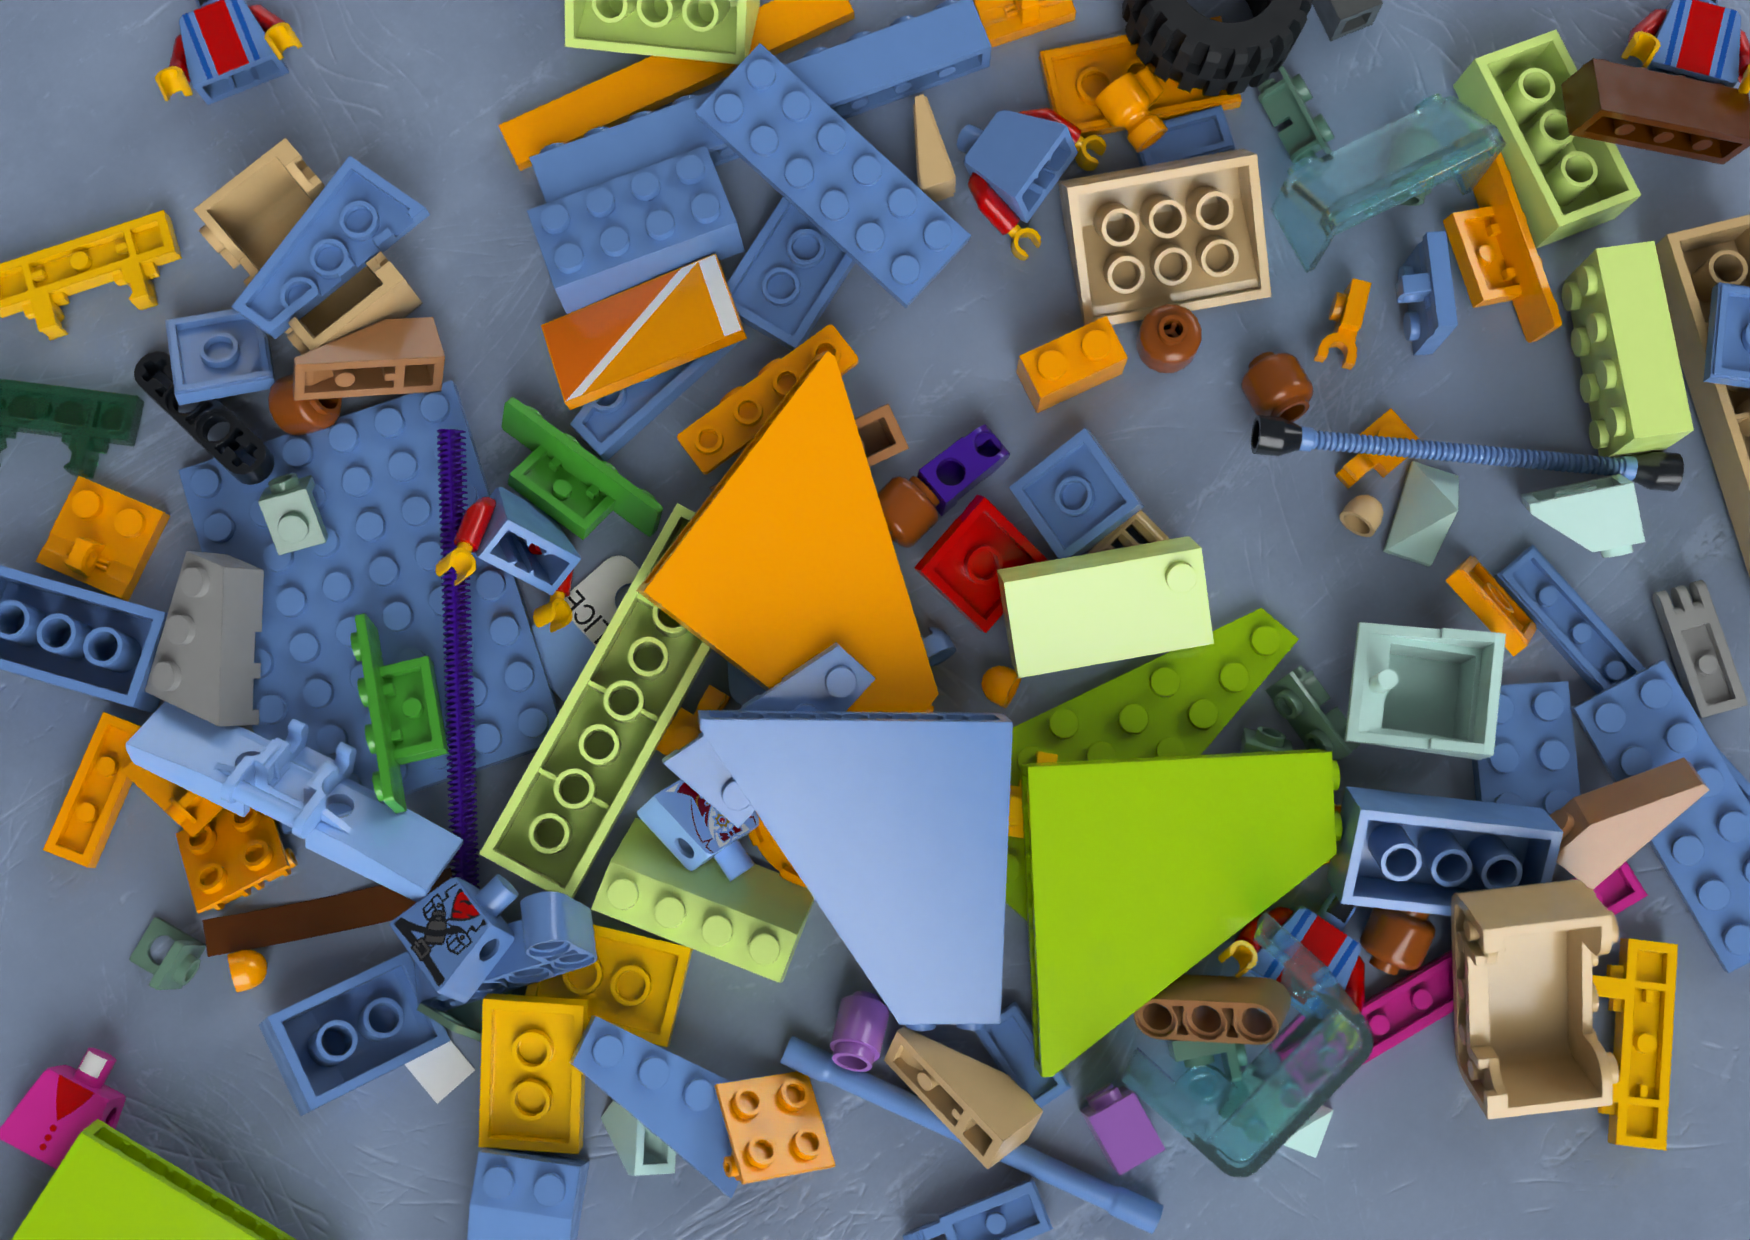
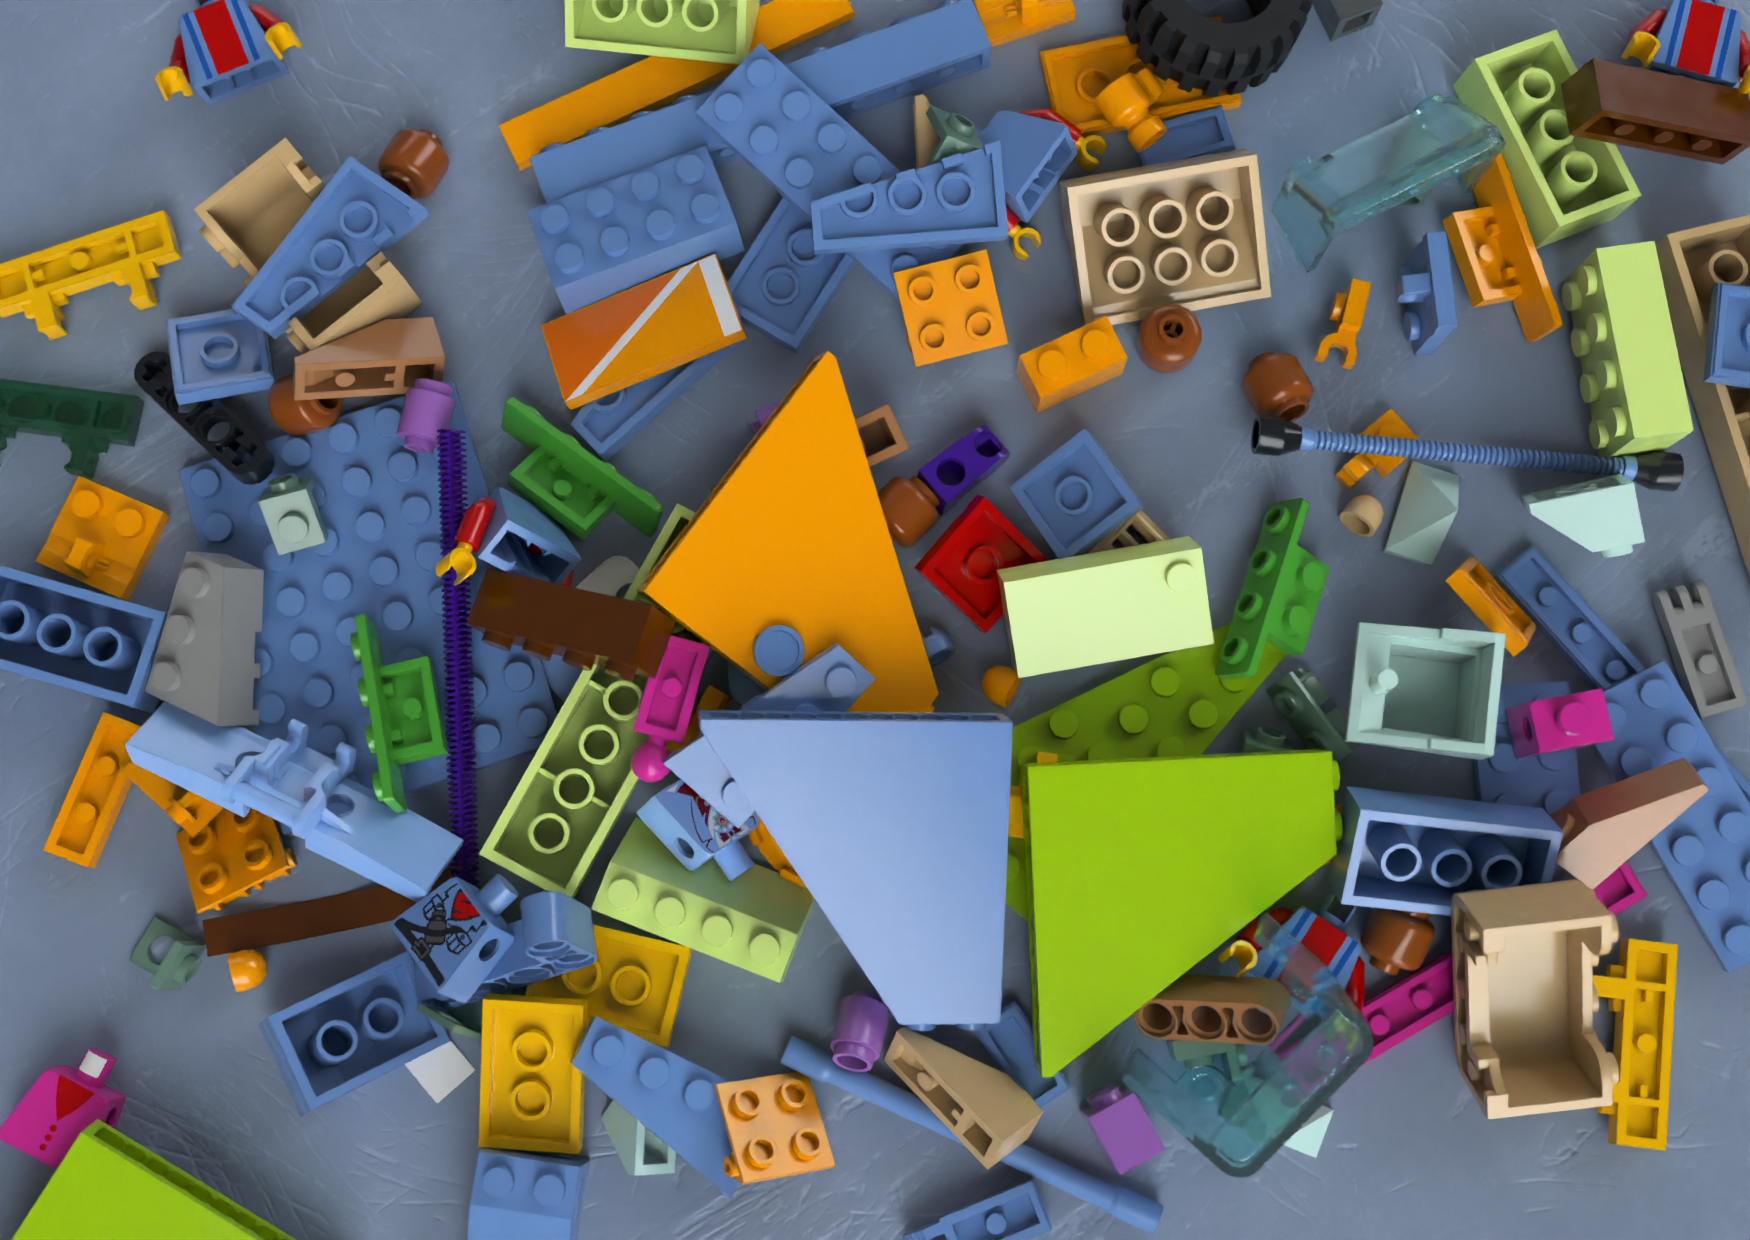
(414, 162): none -> dark orange head
(425, 410): none -> medium lavender brick
(572, 624): none -> reddish brown brick
(667, 706): none -> dark pink plate
(746, 408): light orange bracket -> none
(778, 650): none -> medium blue piece
(917, 208): none -> medium blue wing
(950, 308): none -> light orange hinge
(955, 133): none -> sand green bracket
(1276, 596): none -> bright green bracket
(1288, 100): sand green hinge -> none
(1559, 723): none -> dark pink torso

